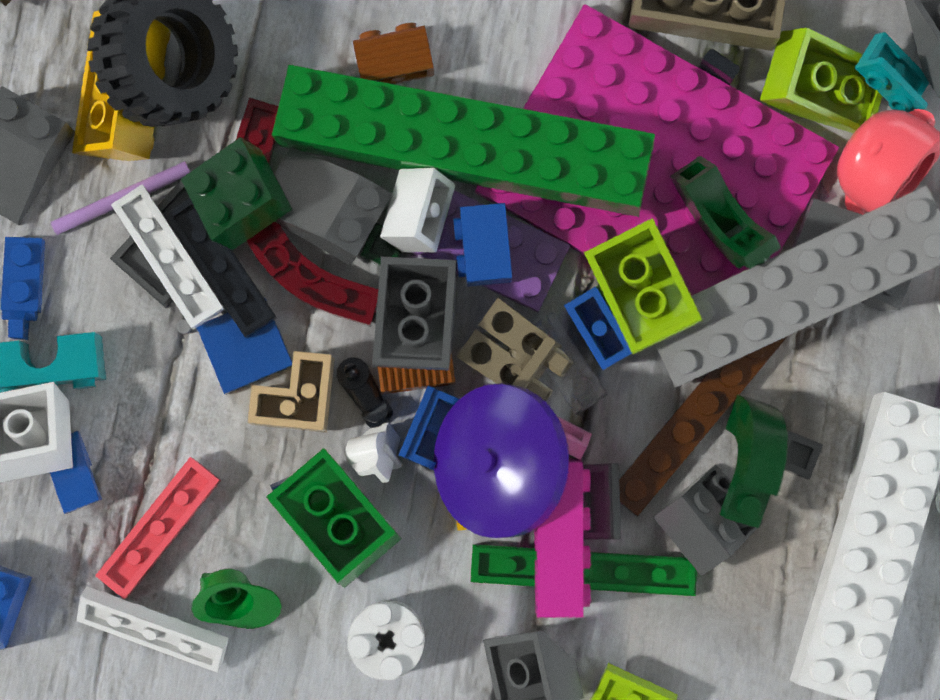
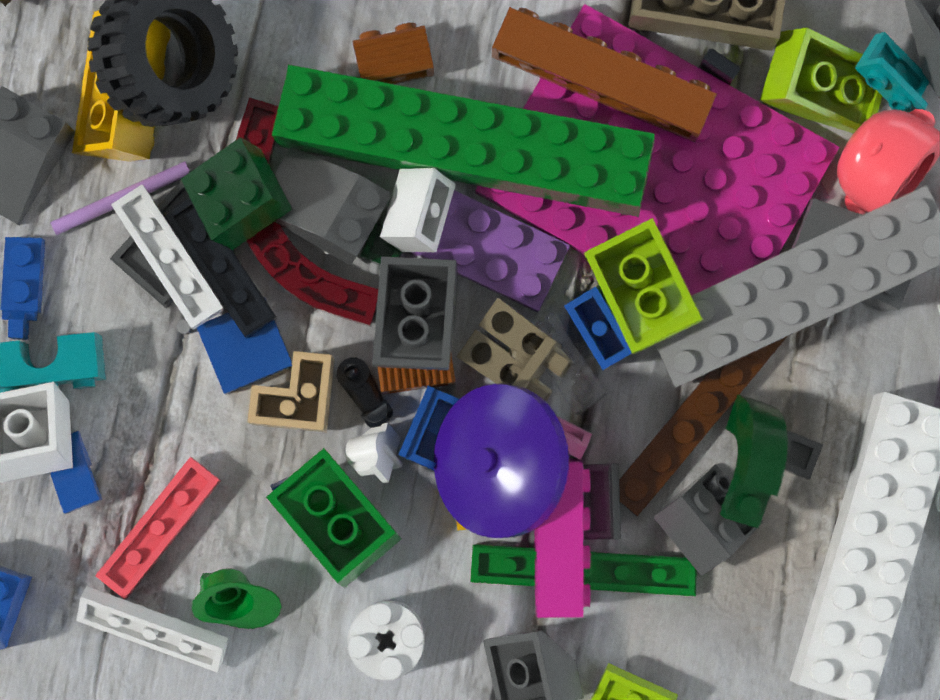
(484, 245): blue brick -> none
(603, 74): none -> dark orange brick
(721, 216): dark green arch -> none

